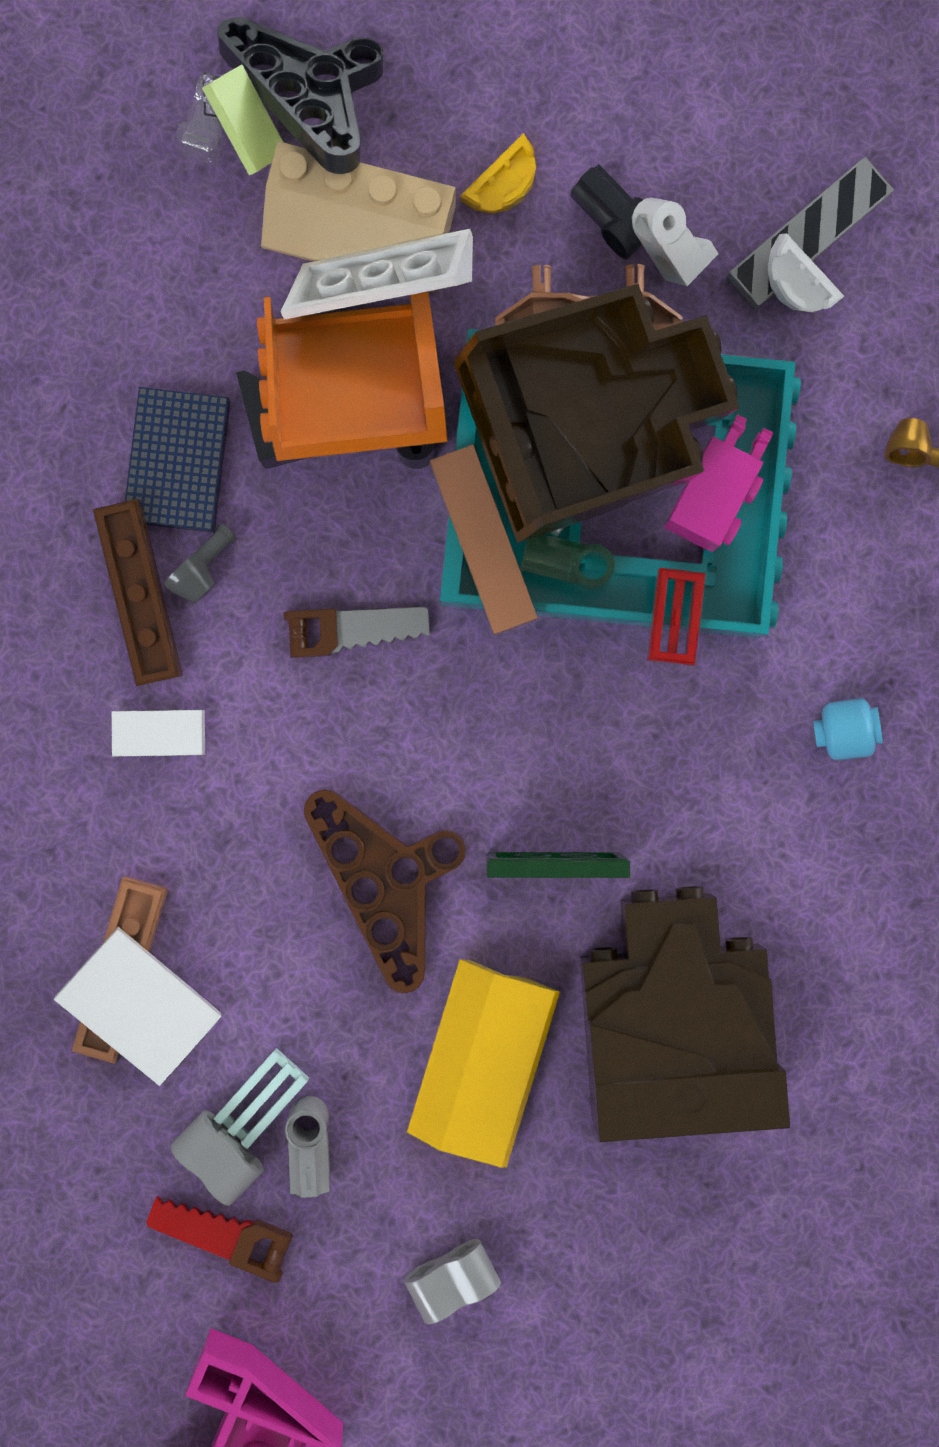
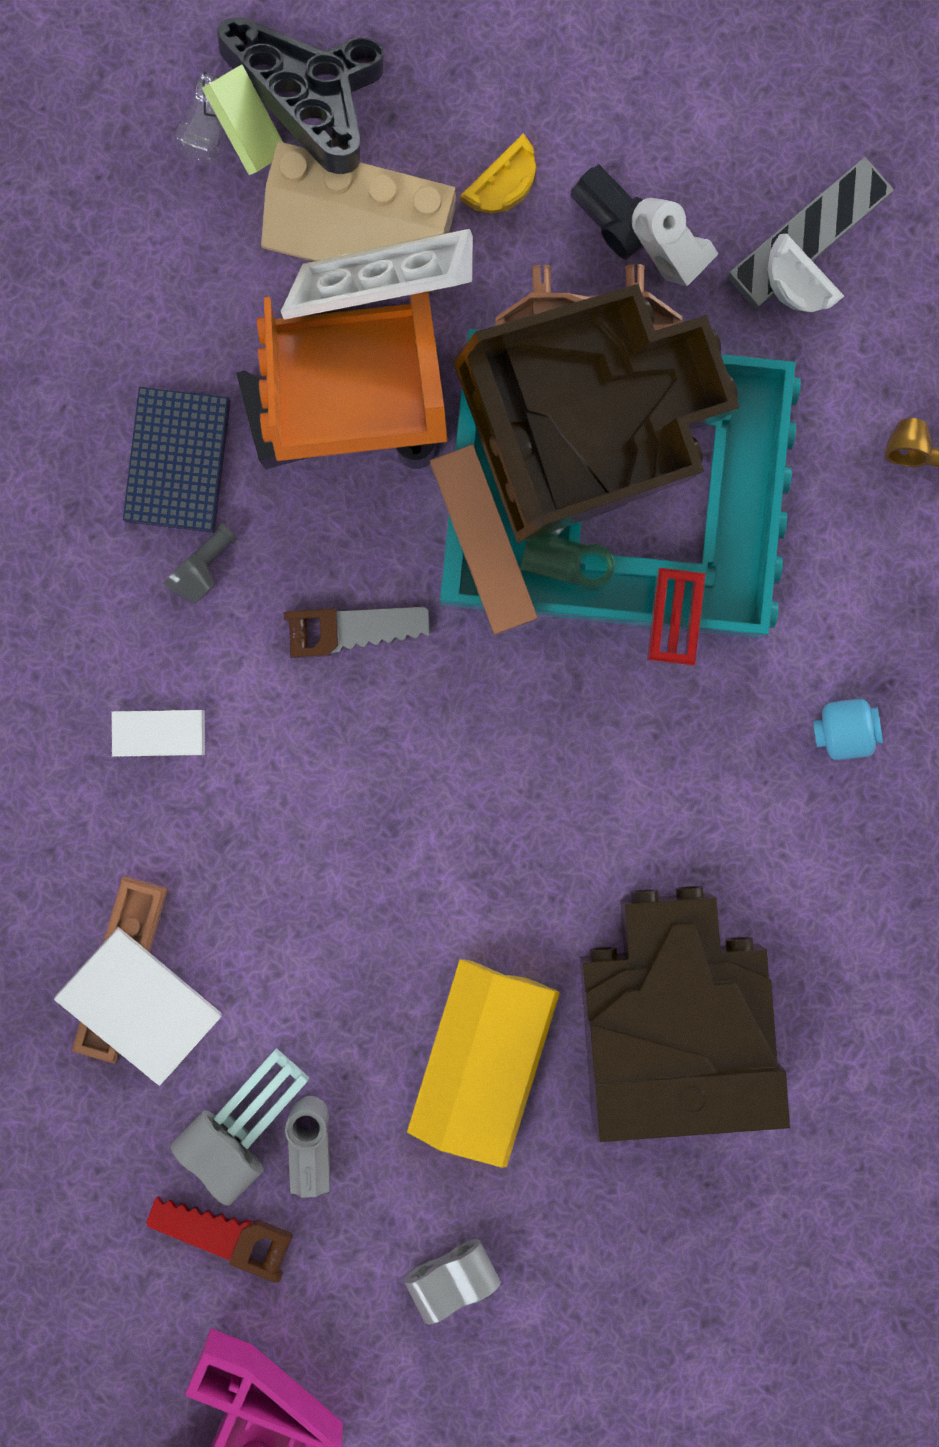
(137, 592): reddish brown tile -> none
(395, 900): reddish brown beam -> none
(557, 865): dark green tile -> none
(713, 498): dark pink hinge -> none

